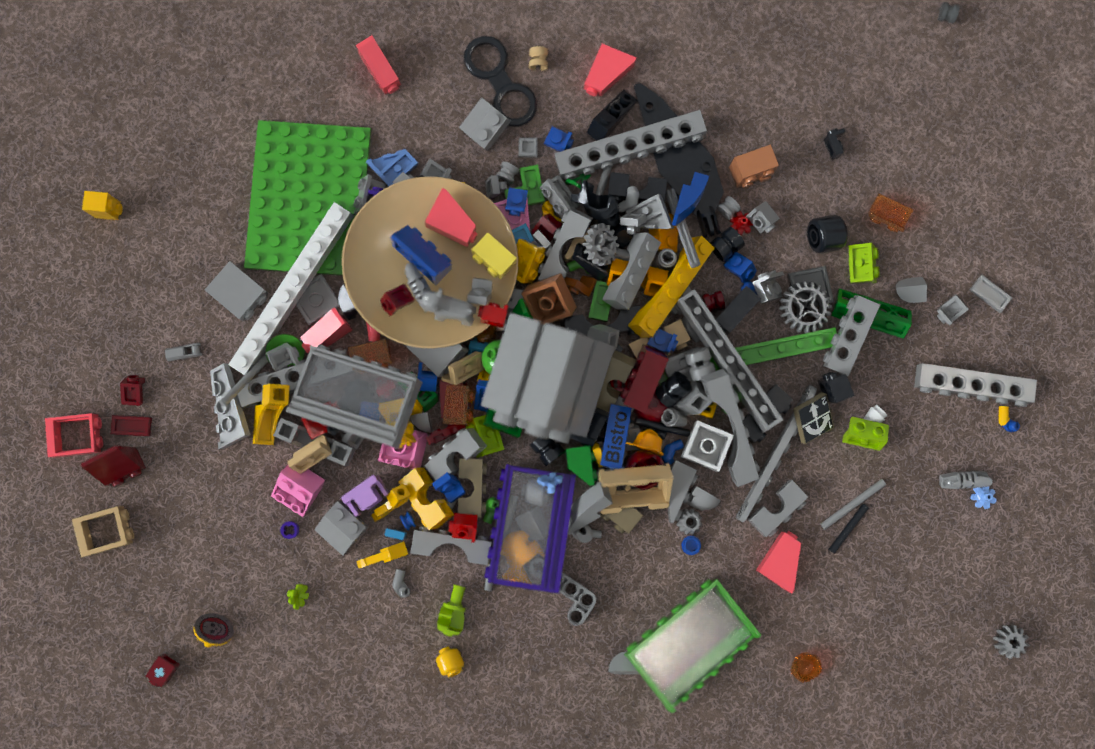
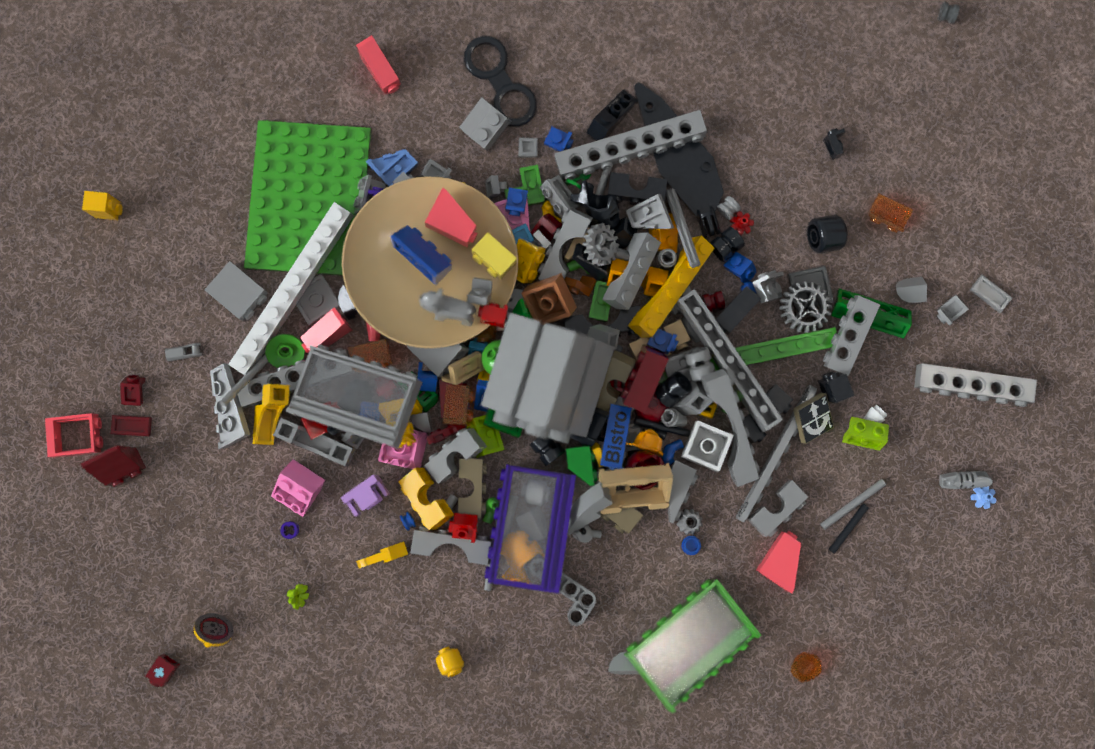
(84, 537): tan window -> none
(283, 356): light grey bracket -> none
(310, 454): tan panel -> none
(341, 527): light grey slope -> none
(396, 299): dark red bracket -> none
(396, 498): yellow piece -> none
(397, 534): dark azure tile -> none
(399, 585): light grey arm -> none
(416, 281): light grey hinge -> none
(449, 486): blue bracket -> none
(452, 613): lime piece -> none
(507, 172): light grey wheel -> none
(538, 57): tan wheel -> none
(550, 481): light blue plant -> none
(607, 69): coral slope -> none
(631, 199): light grey arm -> none
(633, 222): light grey tile -> none
(690, 197): blue slope -> none
(702, 500): light grey brick -> none
(753, 166): nougat brick -> none
(763, 218): light grey brick -> none
(863, 263): lime bracket -> none
(1004, 420): arm -> none
(1007, 648): light grey gear -> none

